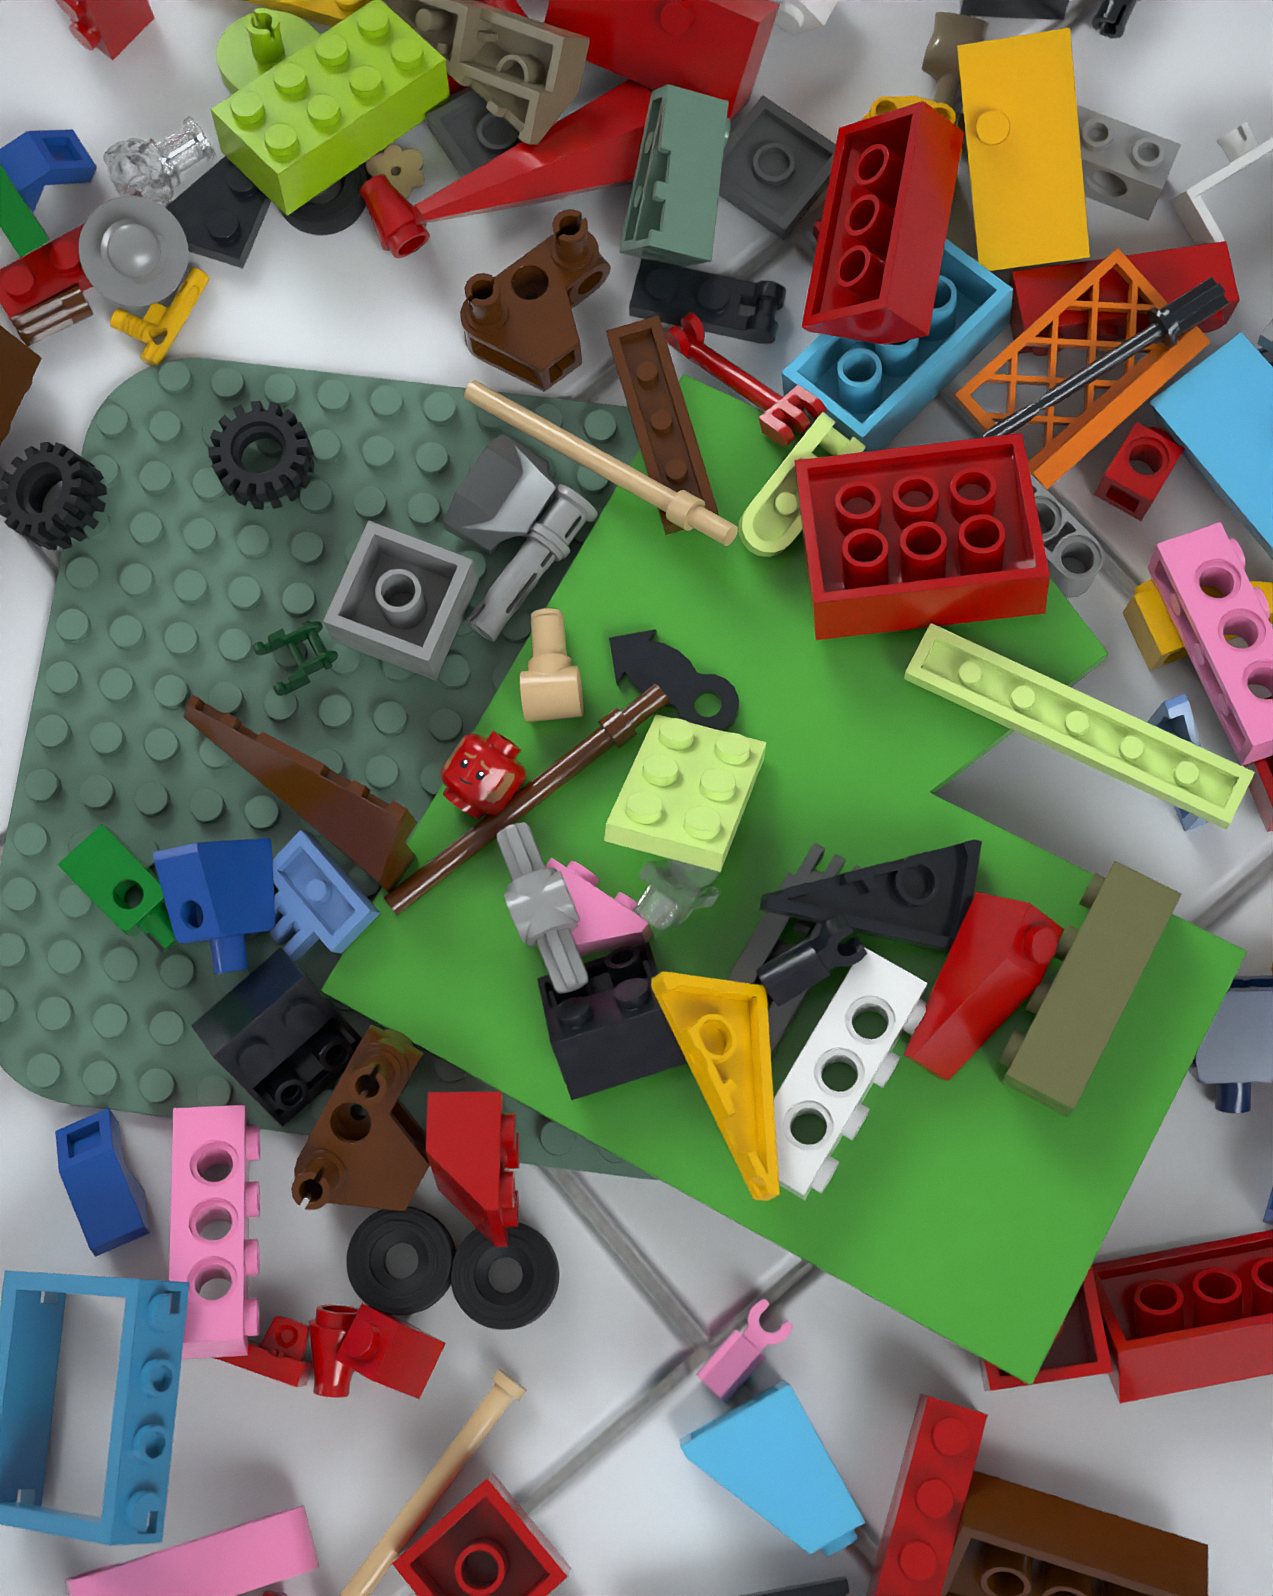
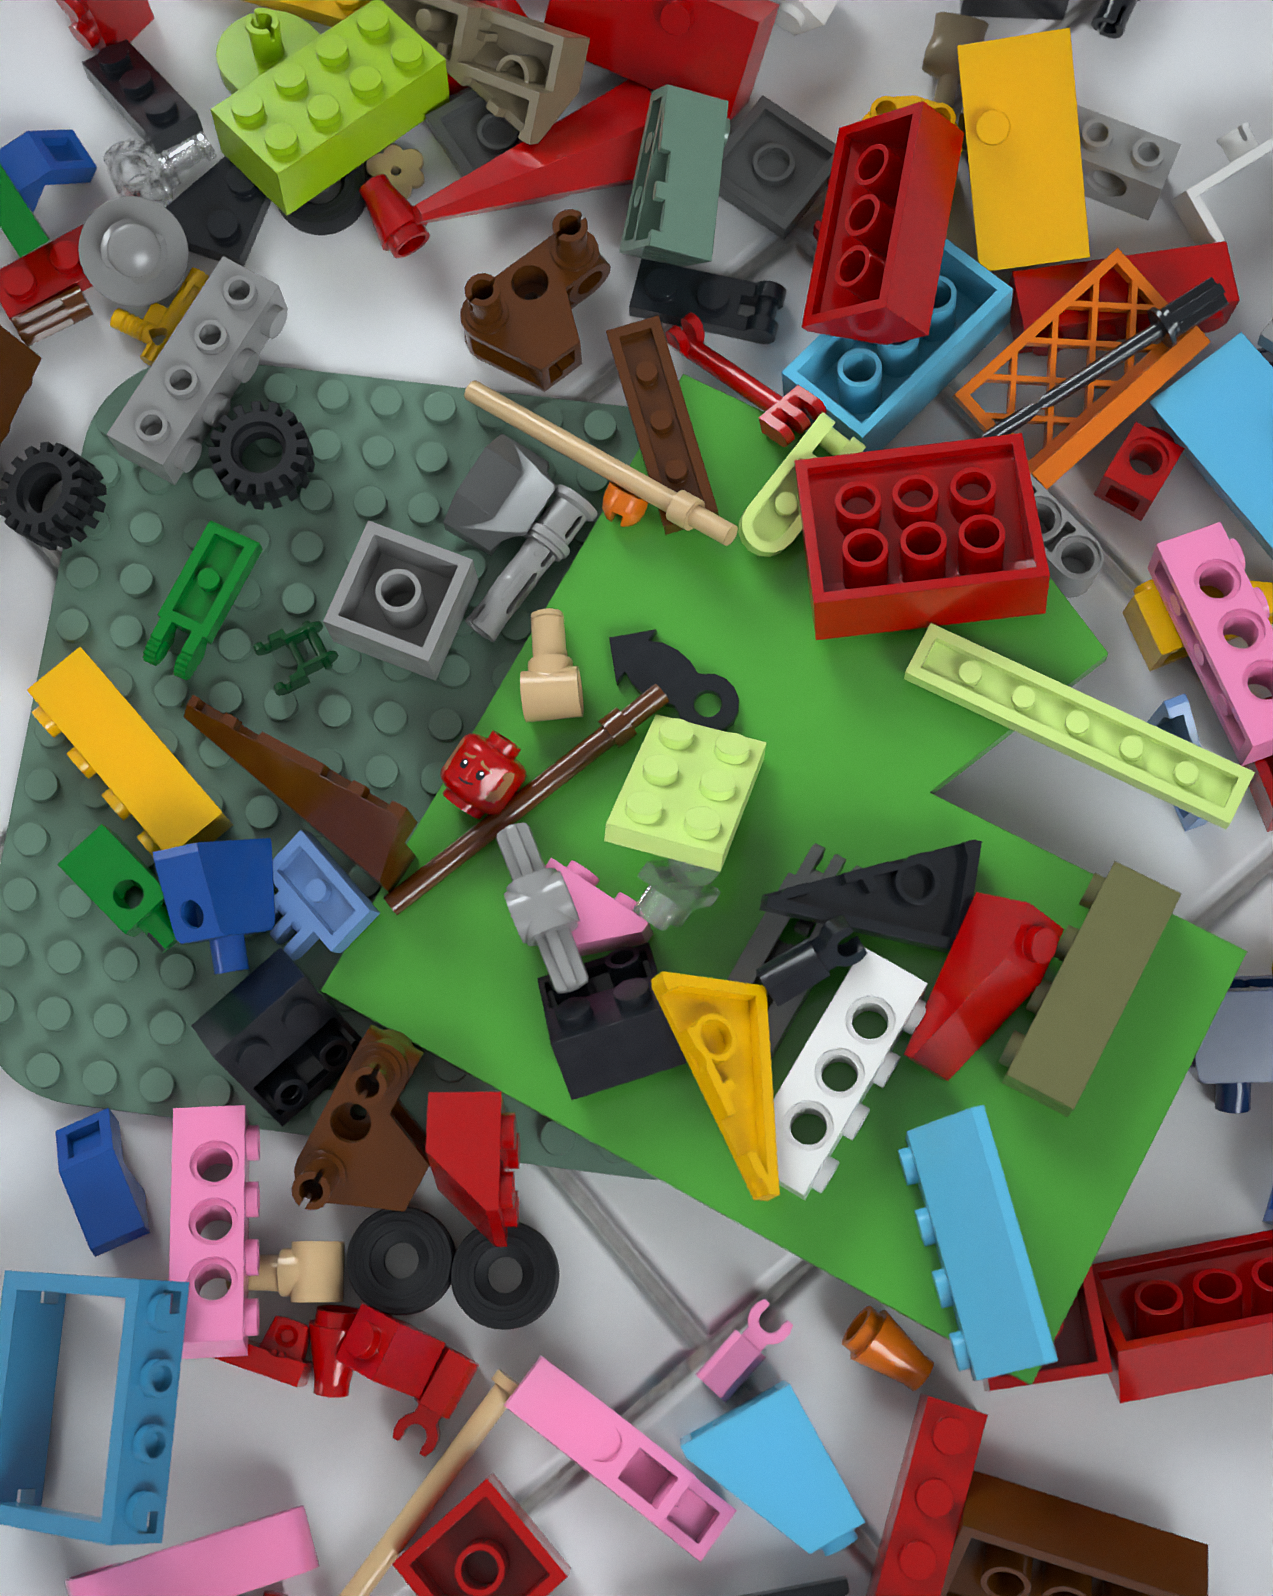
(126, 755): none -> yellow brick
(142, 96): none -> black plate
(199, 371): none -> light grey brick
(202, 596): none -> green hinge
(304, 1273): none -> tan pin
(439, 1397): none -> red bar
(620, 1458): none -> bright pink slope
(624, 503): none -> orange hinge
(886, 1348): none -> orange cone
(977, 1245): none -> medium azure slope

